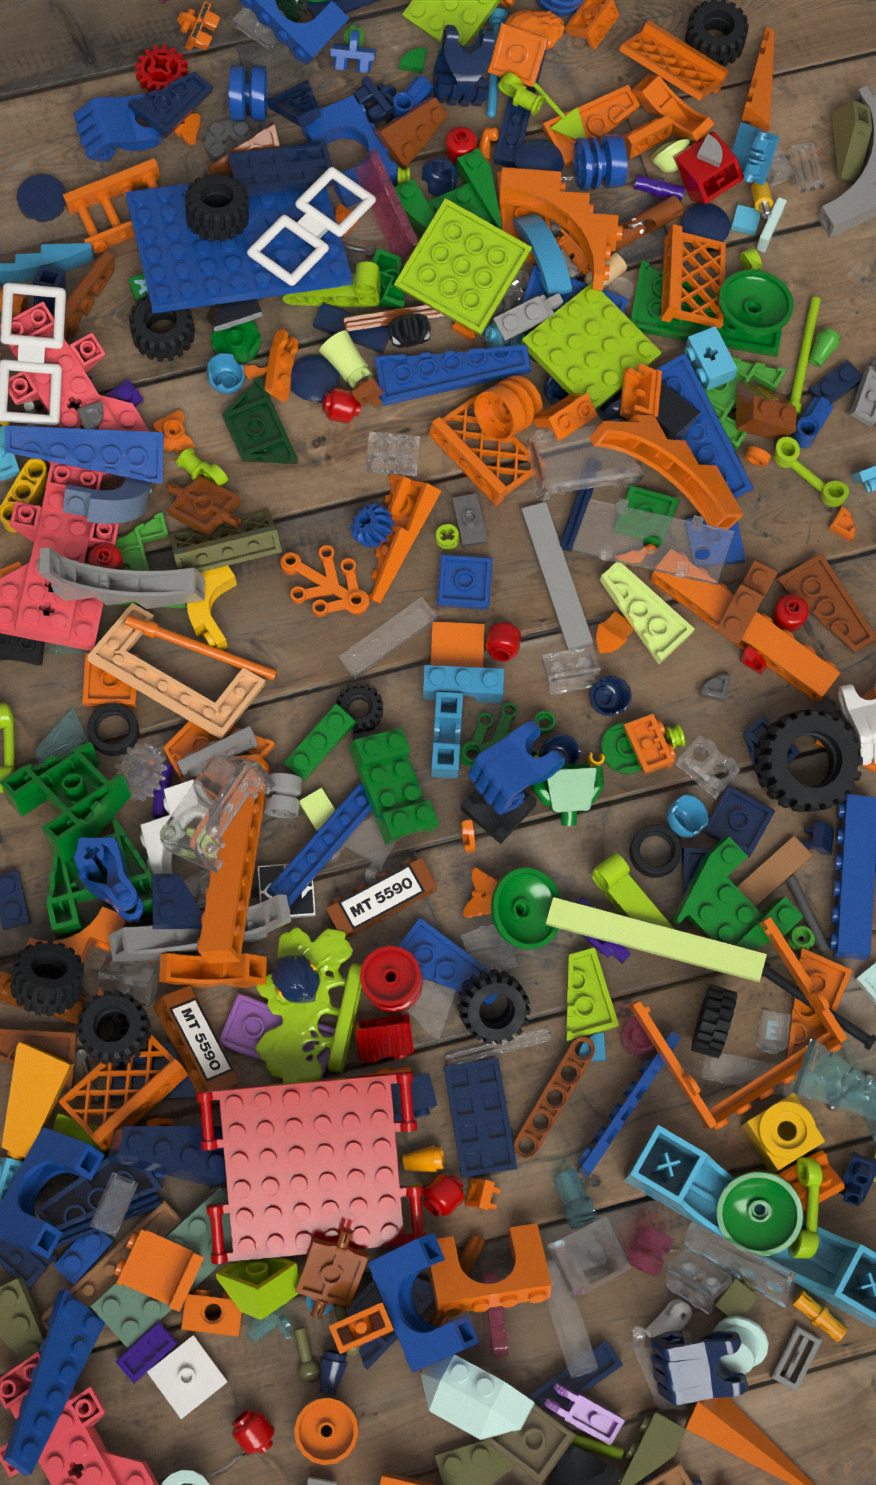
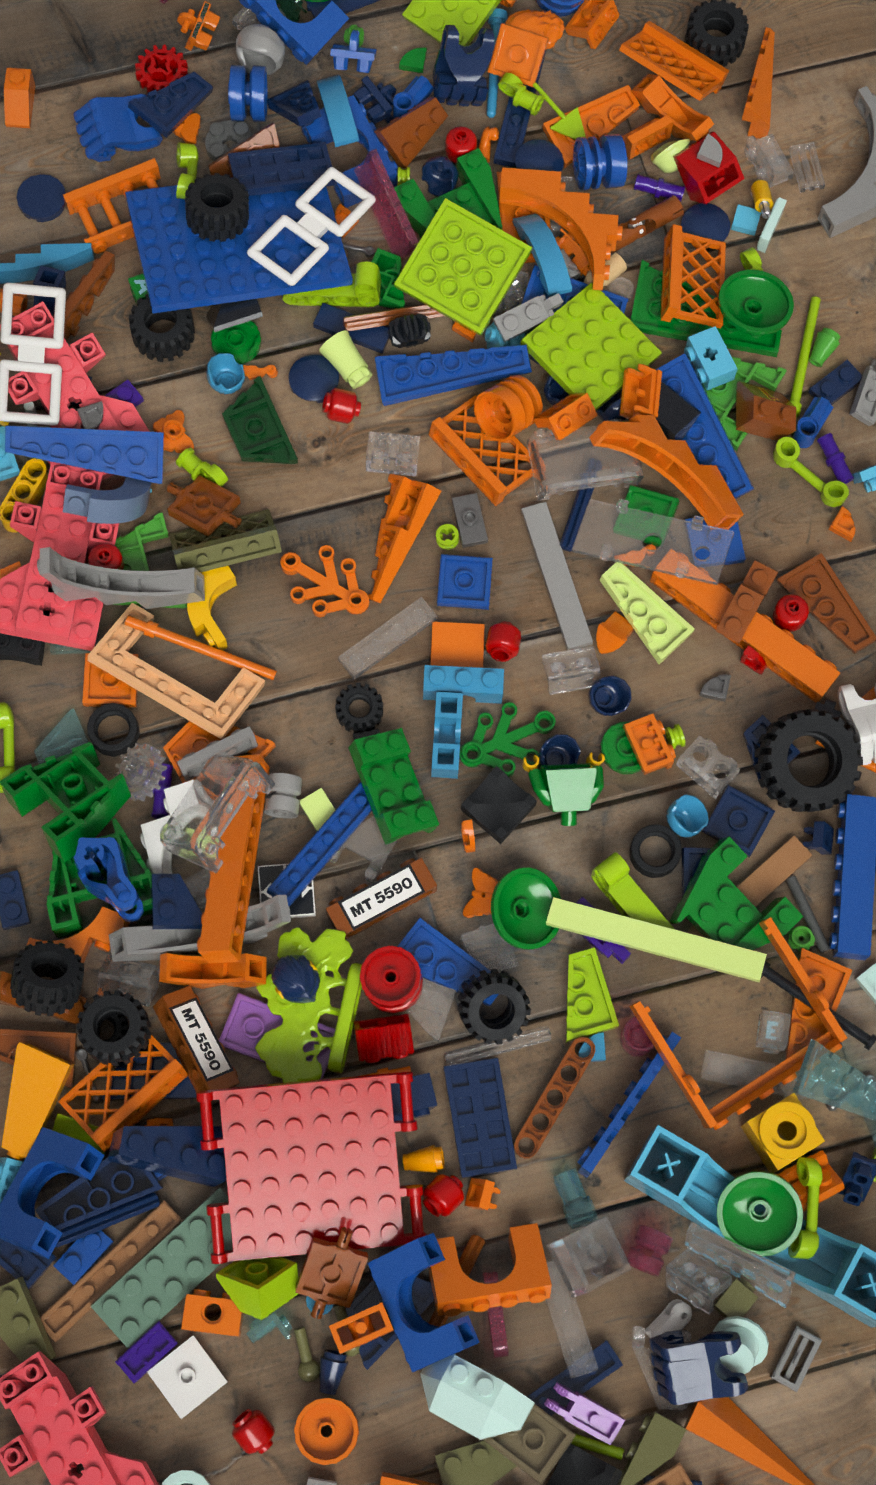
(18, 97): none -> orange slope
(61, 1361): blue wing -> none
(114, 1204): clear tile -> none
(158, 1268): orange panel -> none
(187, 158): none -> lime piece
(261, 47): none -> light grey piece
(280, 365): orange hinge -> none
(320, 742): green plate -> none
(337, 110): none -> dark azure slope
(368, 392): dark orange plate -> none
(372, 525): blue gear -> none
(509, 768): blue piece -> none
(714, 1021): black tyre -> none
(754, 152): dark azure hinge -> none
(757, 456): orange tile -> none
(820, 1316): light orange pin -> none
(835, 458): none -> dark purple pin
(851, 138): olive slope -> none

